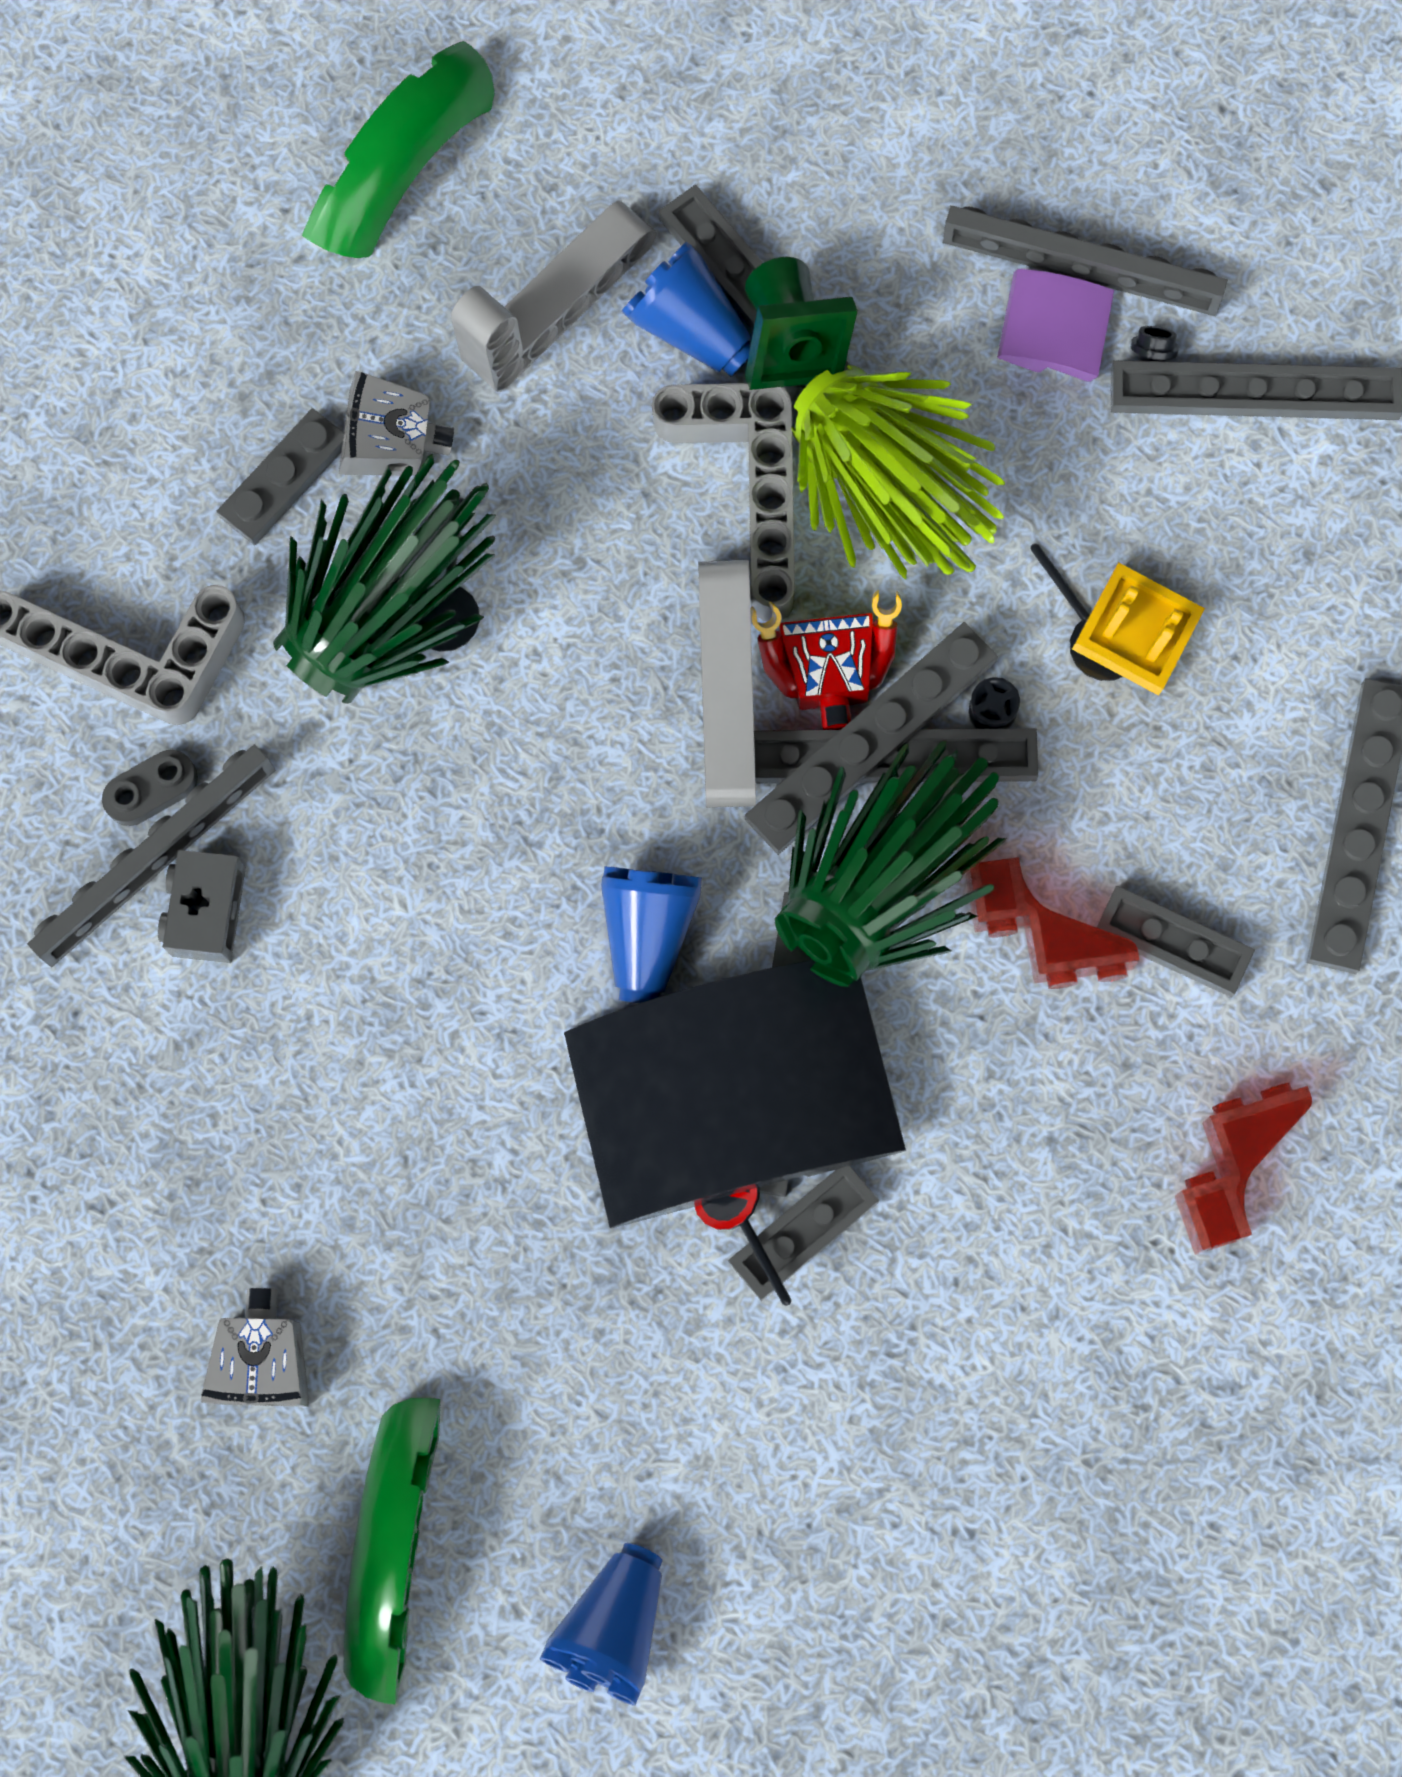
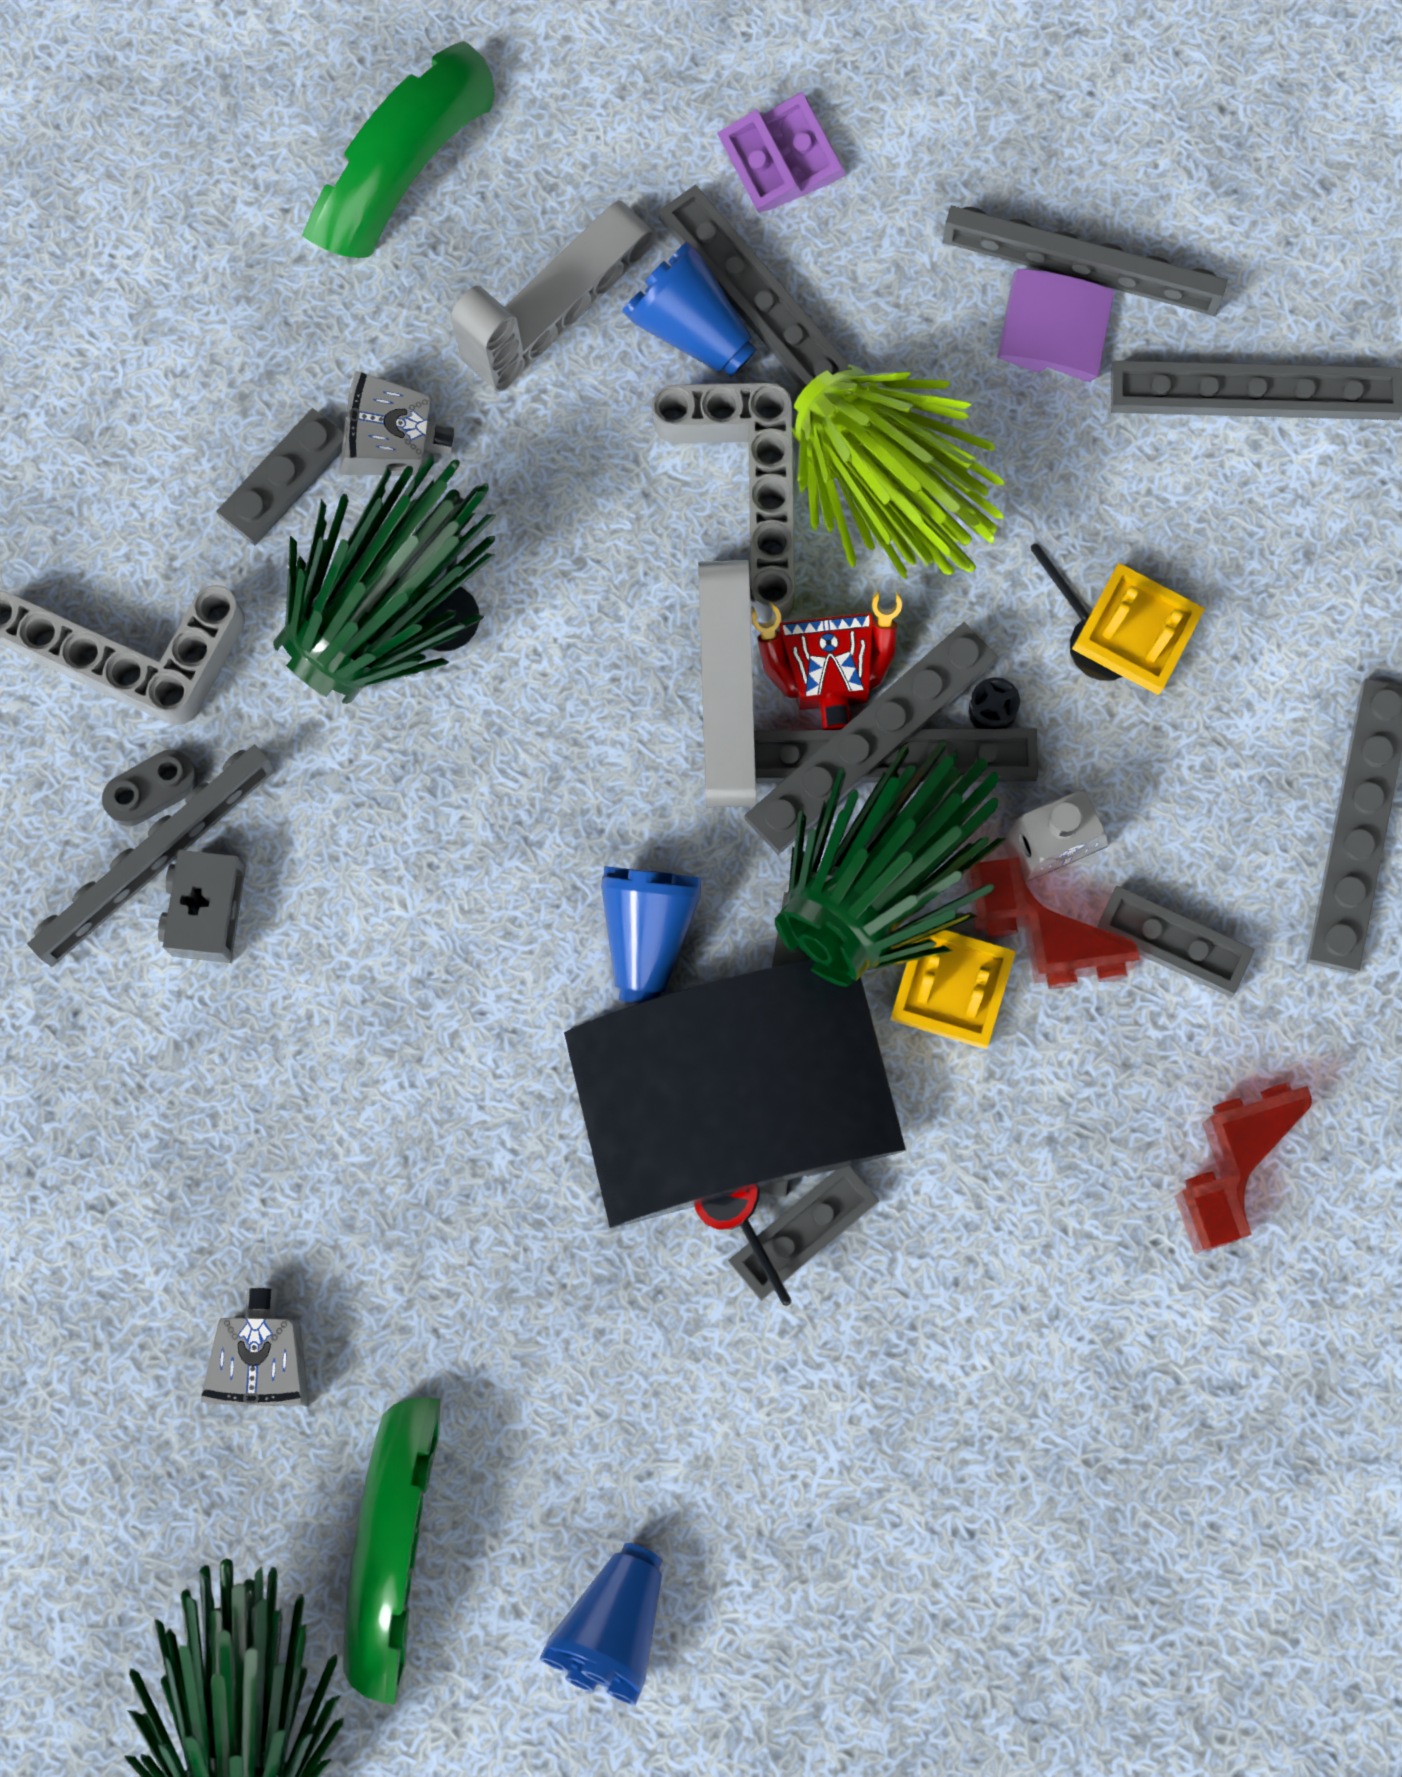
(781, 153): none -> medium lavender slope
(792, 331): dark green plant -> none
(955, 991): none -> yellow plate
(1056, 835): none -> light grey torso
(1155, 344): black plate -> none

